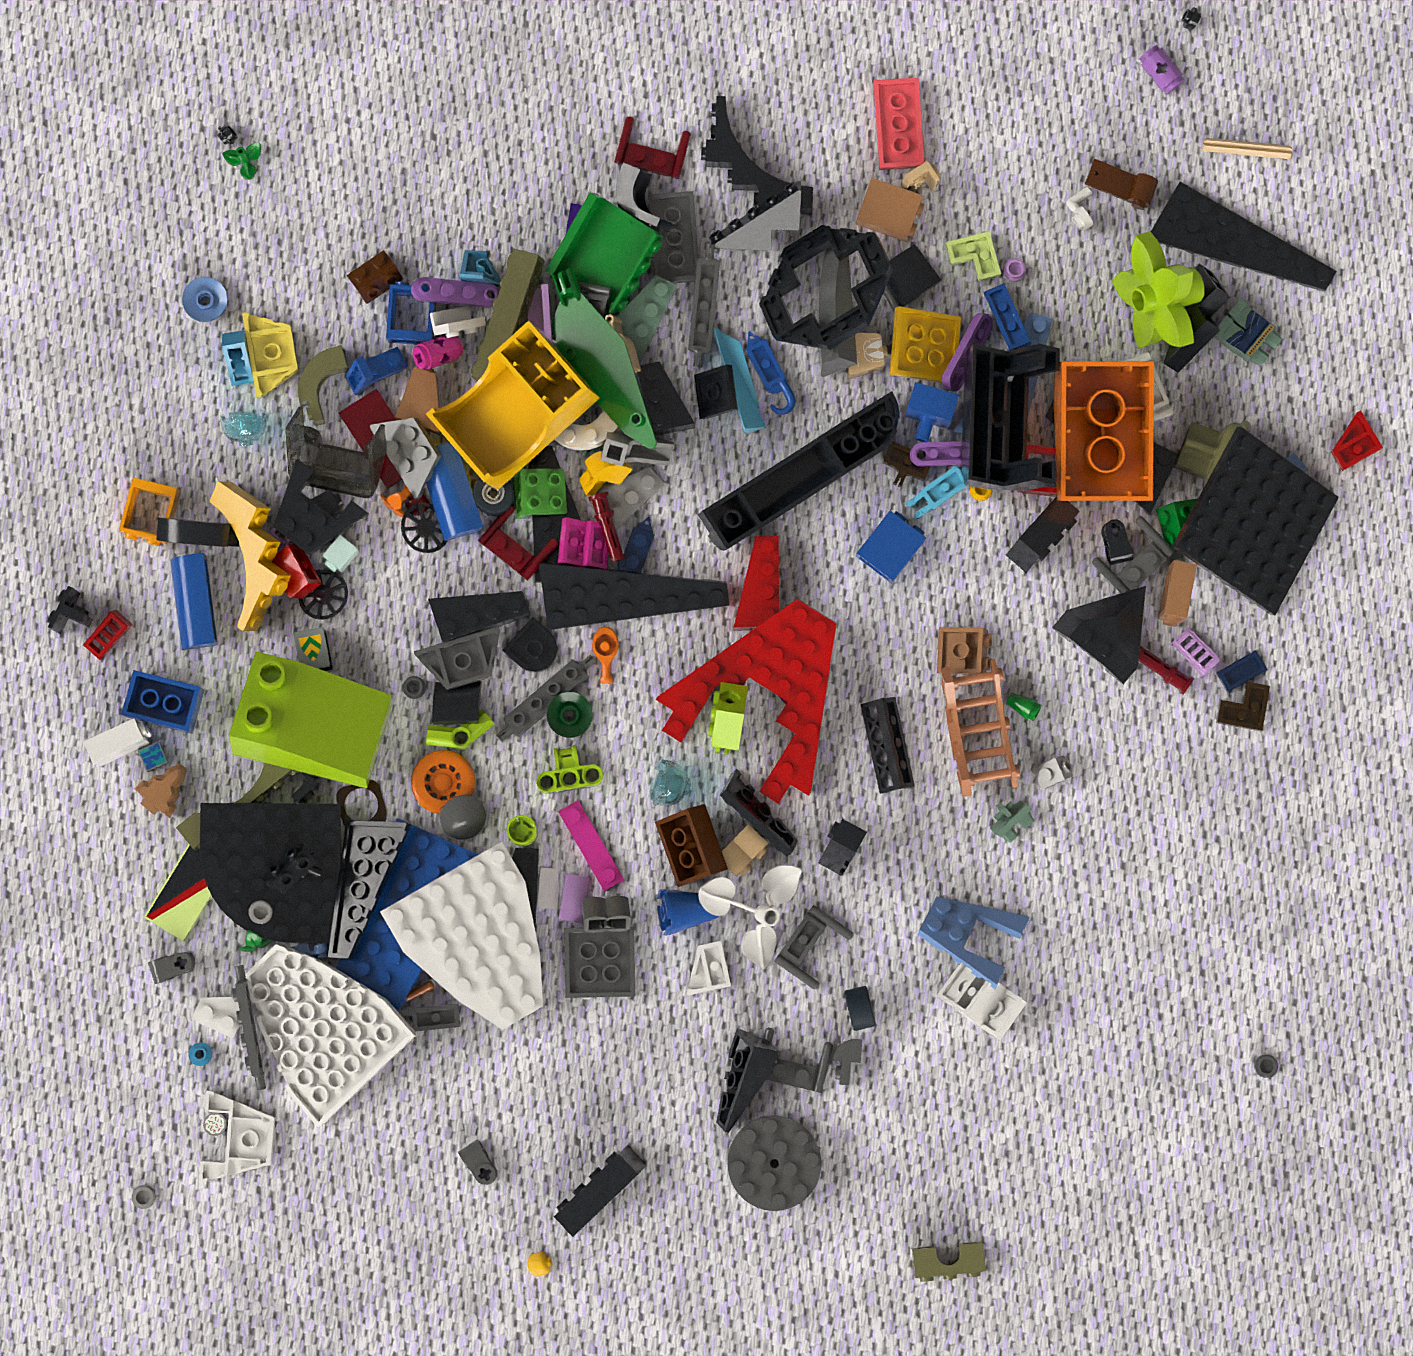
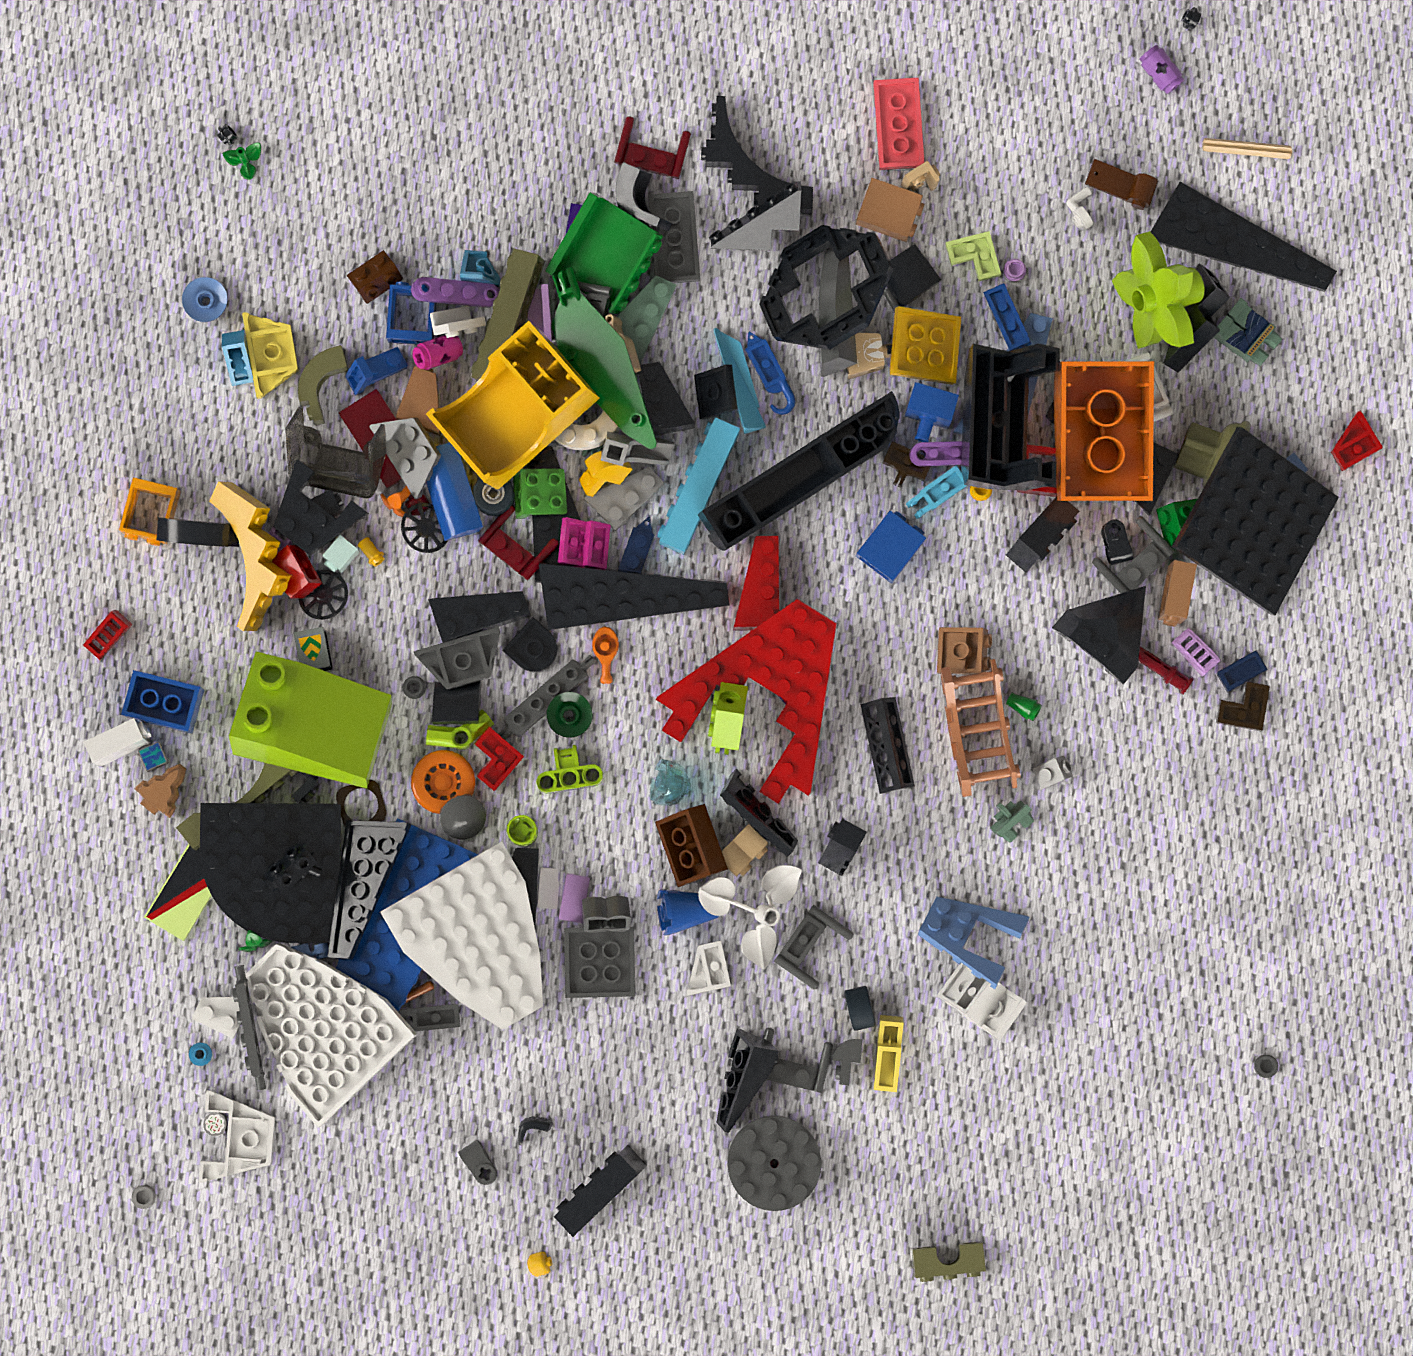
(67, 610): black bracket -> none
(168, 968): dark grey piece -> none
(193, 601): blue brick -> none
(244, 426): clear light blue cylinder -> none
(260, 912): light grey tile -> none
(372, 553): none -> yellow pin
(503, 758): none -> red plate
(533, 1123): none -> black hair
(591, 845): dark pink plate -> none
(604, 516): dark red pin -> none
(699, 485): none -> medium azure brick
(704, 305): dark grey plate -> none
(888, 1053): none -> light yellow slope
(976, 333): medium lavender plate -> none

